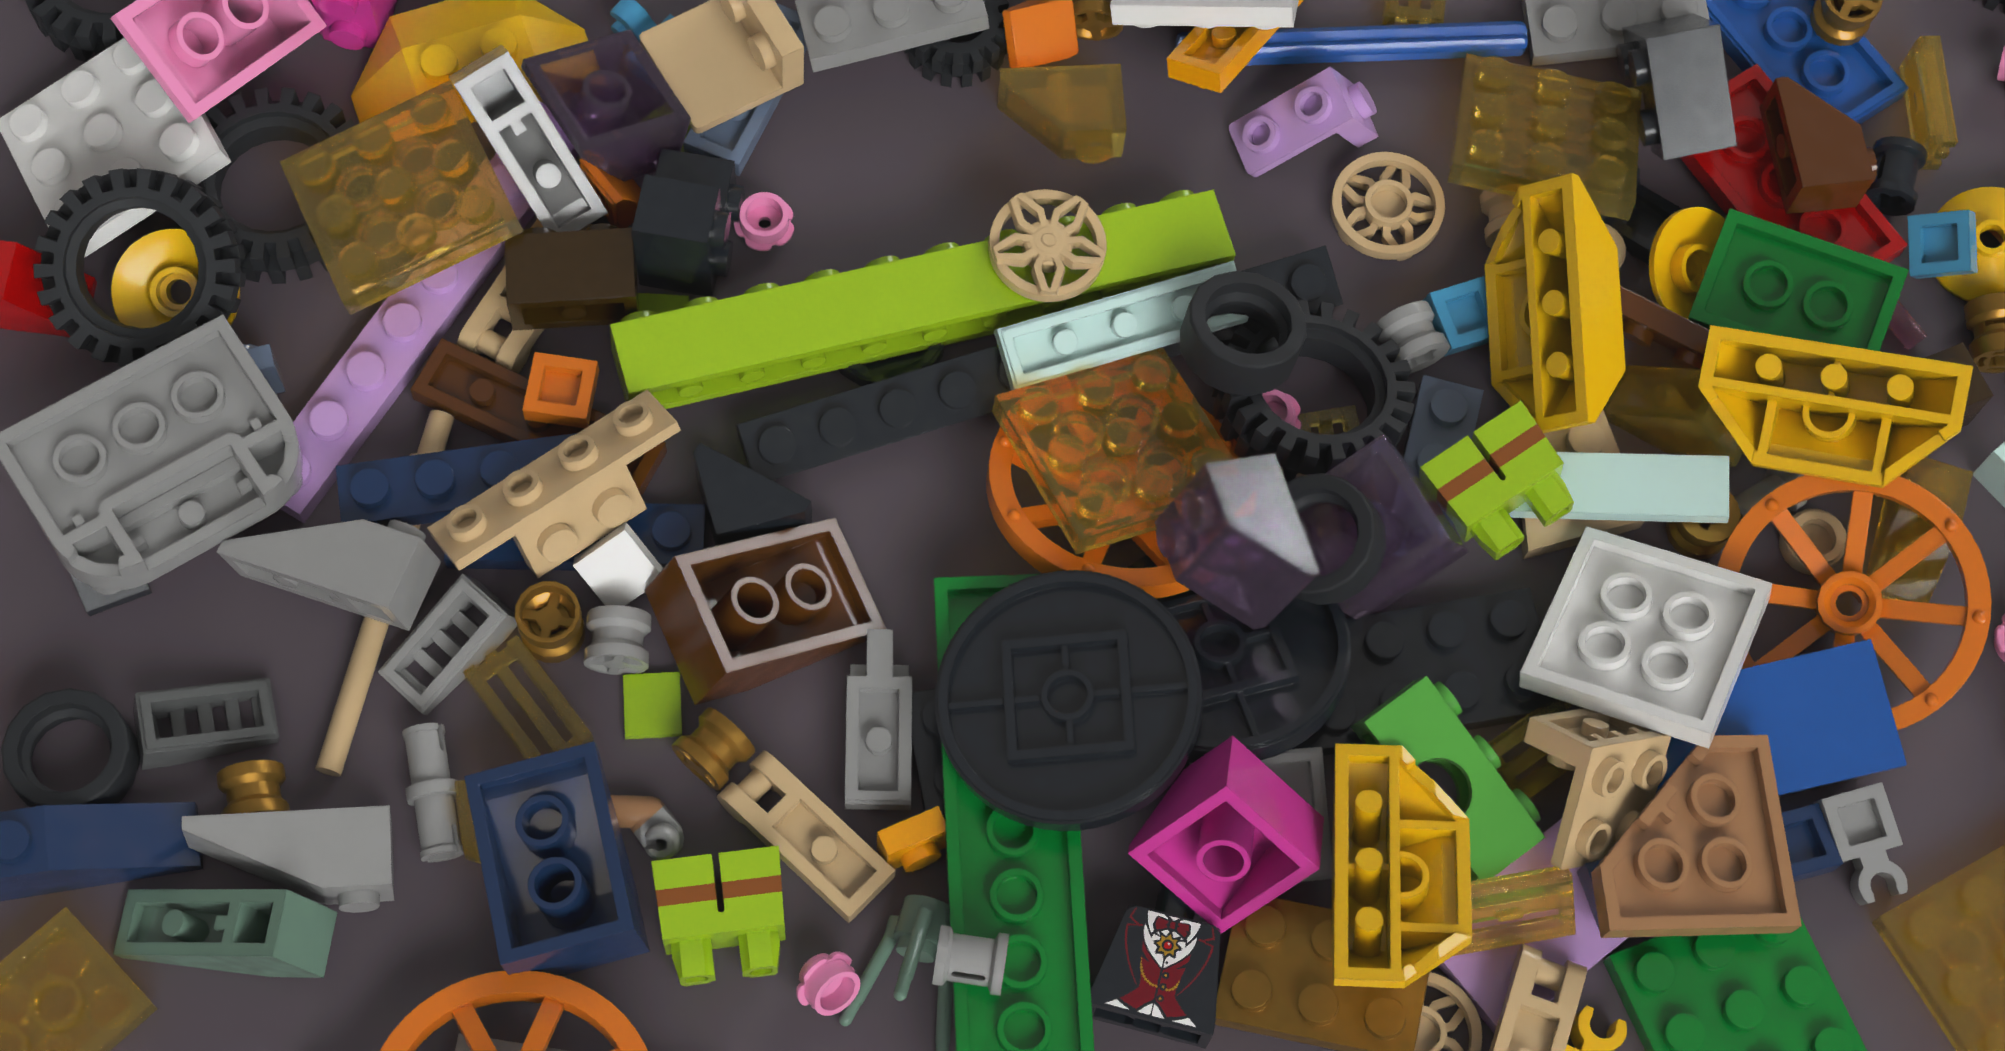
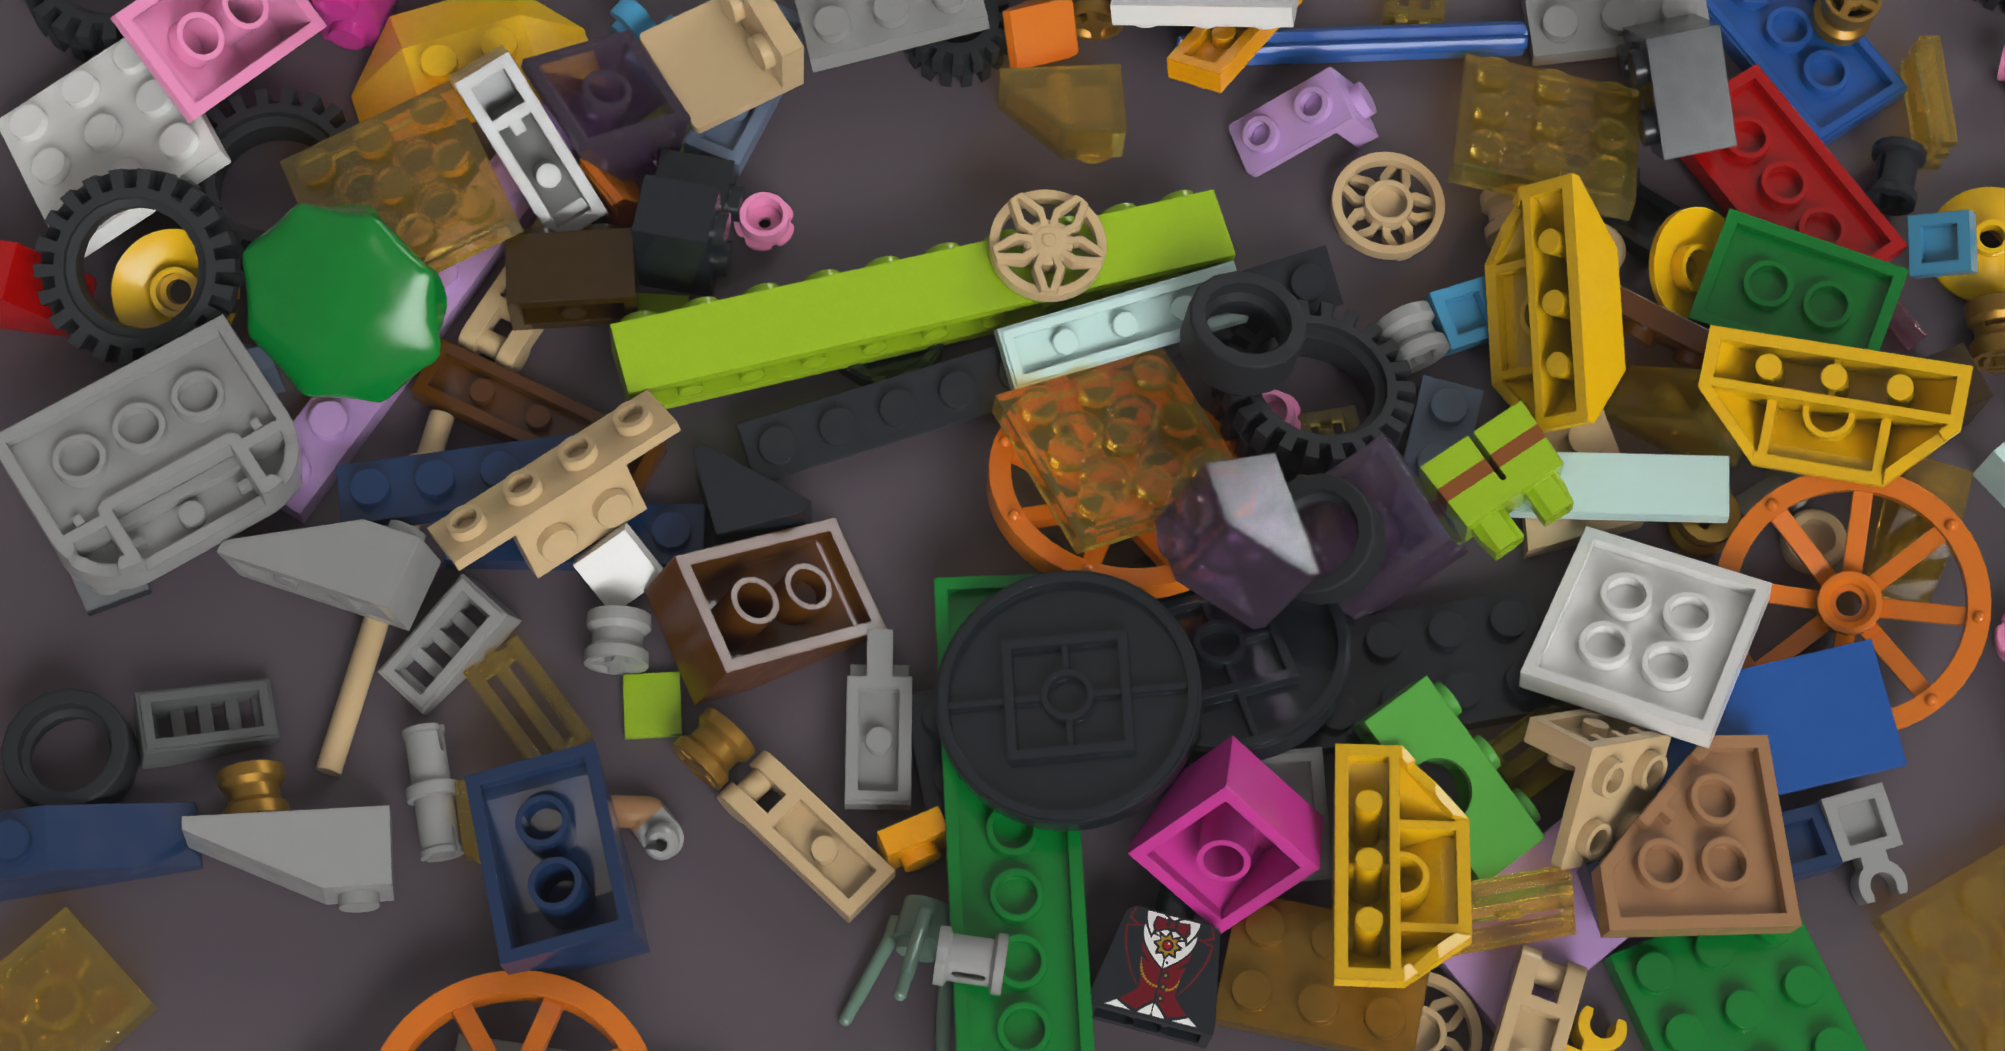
(228, 930): sand green slope -> none
(342, 302): none -> green piece
(549, 607): pearl gold wheel -> none
(561, 390): orange plate -> none
(750, 916): lime hips -> none
(828, 983): bright pink plate -> none
(1815, 150): reddish brown slope -> none

